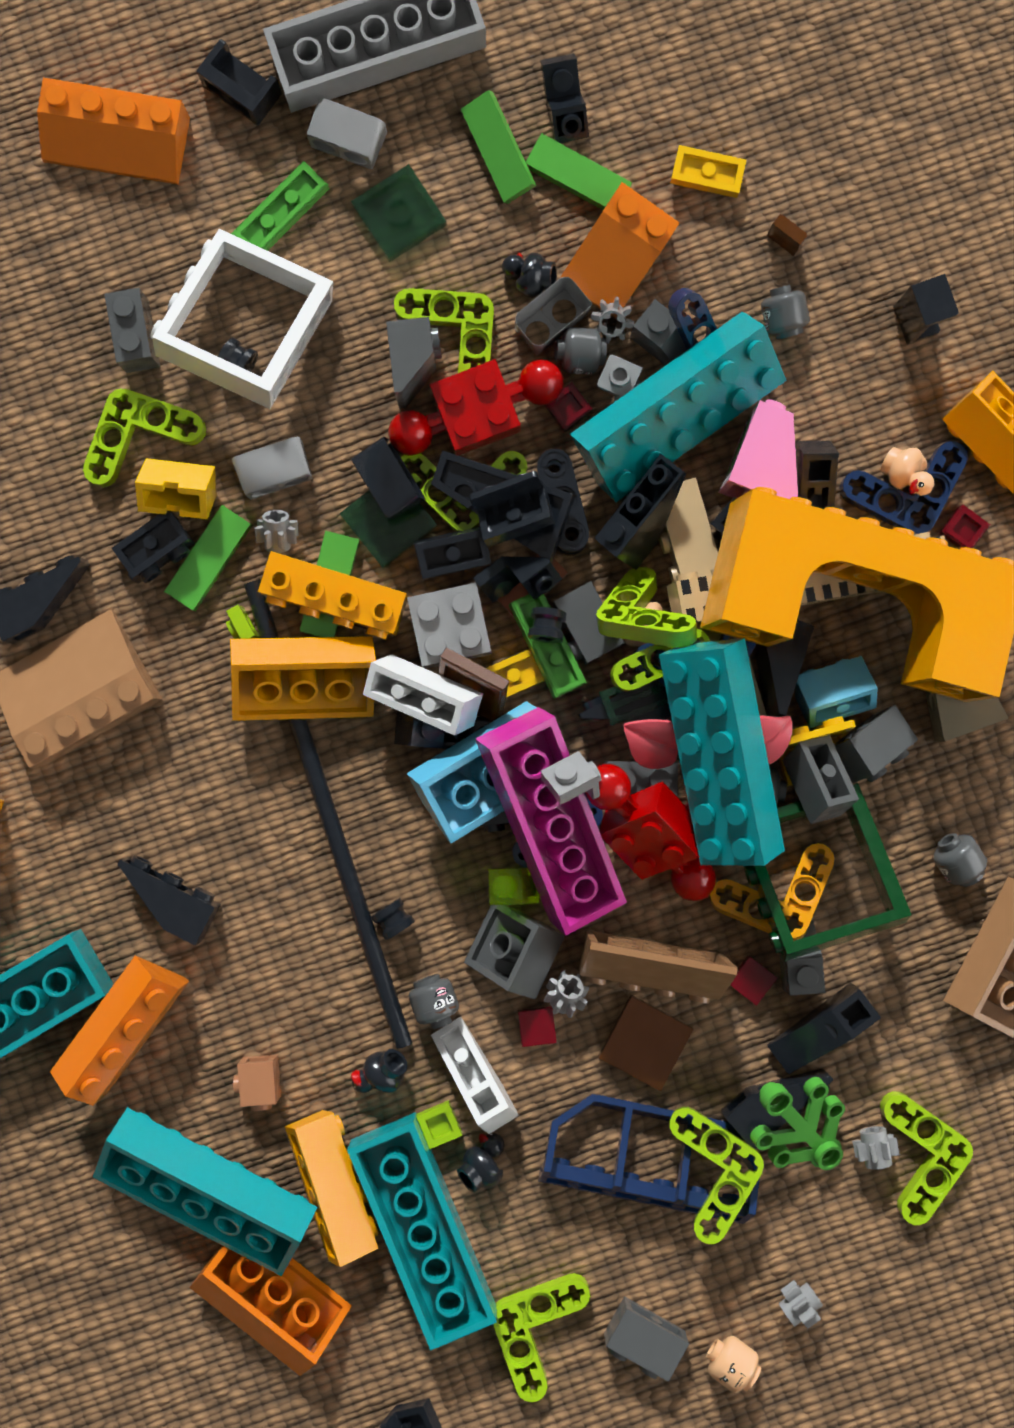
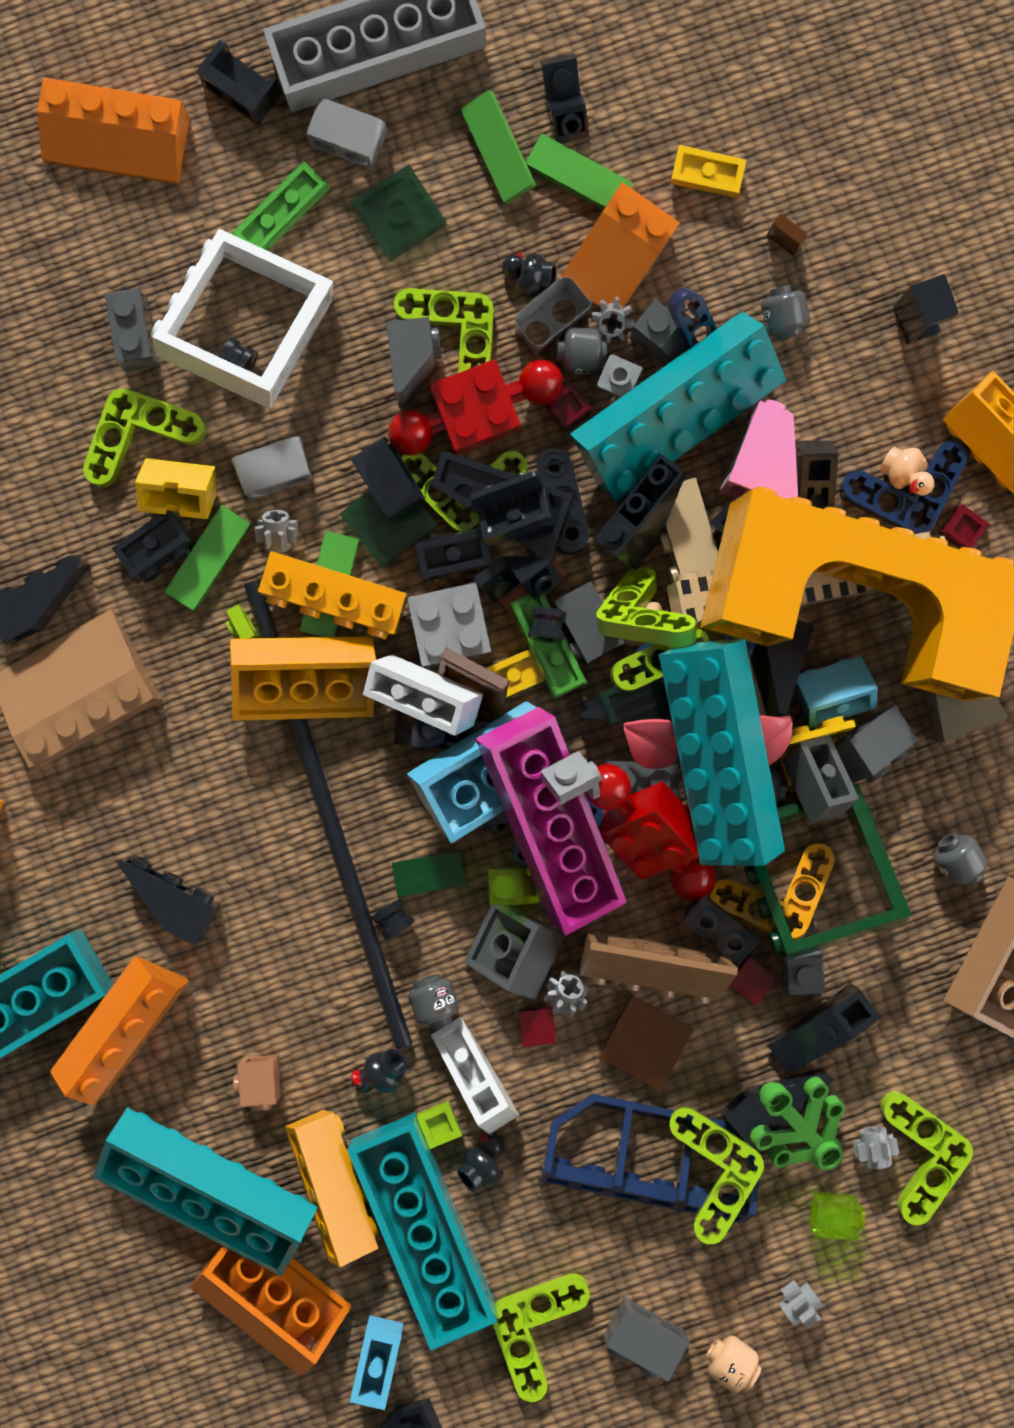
(377, 1362): none -> medium azure brick
(429, 873): none -> dark green tile
(720, 929): none -> black bracket
(835, 1216): none -> clear neon green brick

